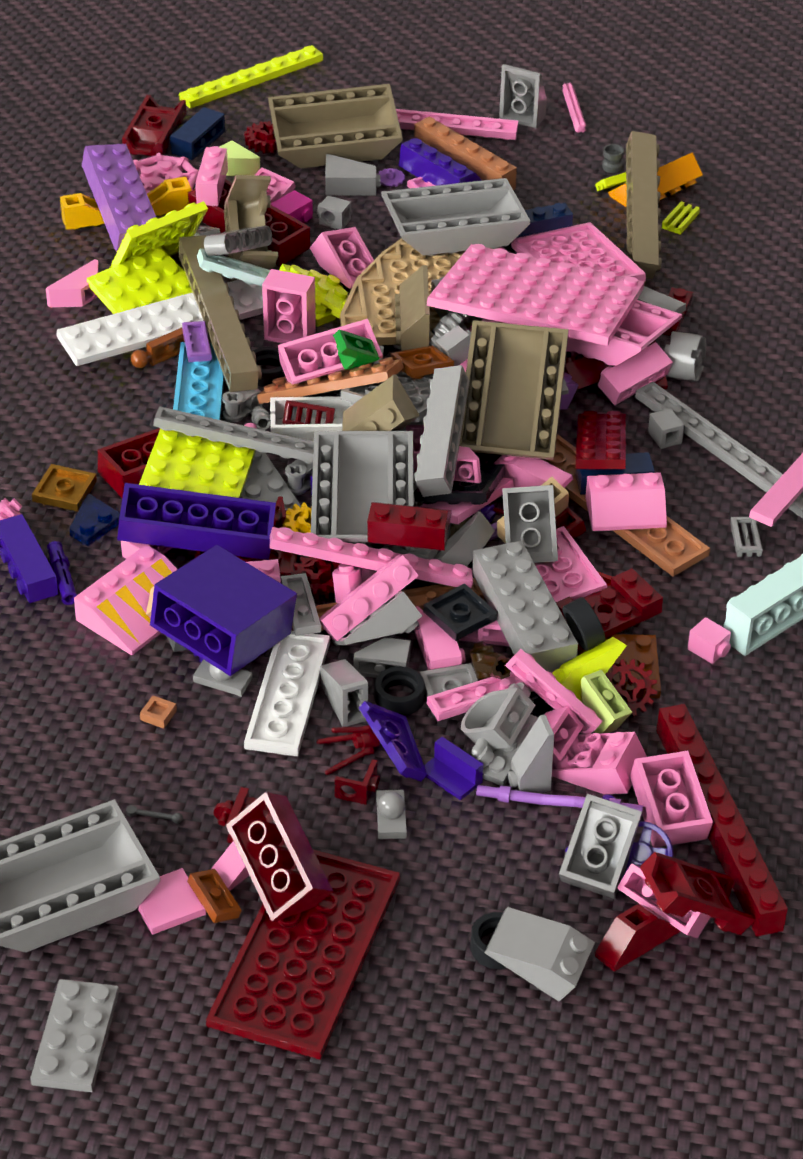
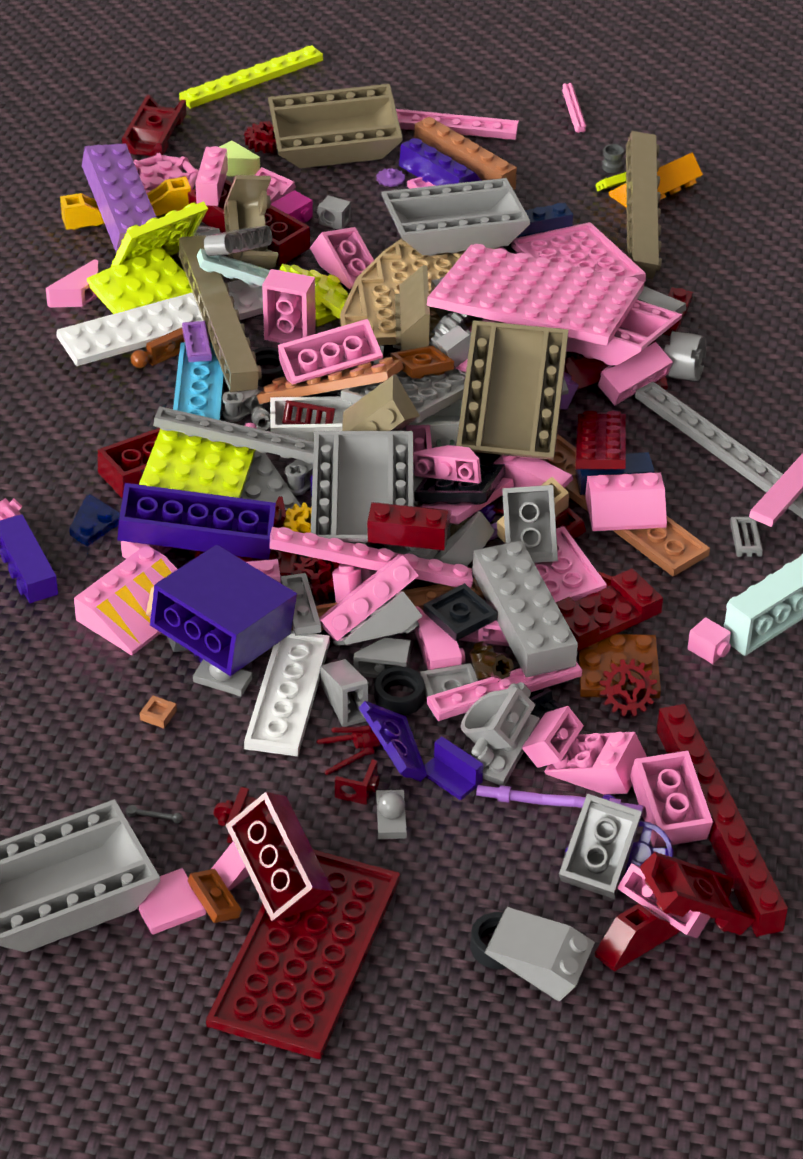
(60, 566): dark purple pin -> none
(64, 487): pearl gold plate -> none
(75, 1036): light grey plate -> none
(197, 133): dark blue brick -> none
(350, 177): light grey slope -> none
(354, 349): green slope -> none
(442, 431): light grey brick -> none
(522, 96): light grey slope -> none
(533, 760): light grey slope -> none
(550, 690): bright pink plate -> none
(584, 623): black tyre -> none
(593, 660): neon yellow slope -> none
(605, 700): yellowish green slope -> none
(665, 428): light grey brick -> none
(677, 216): neon yellow tile -> none

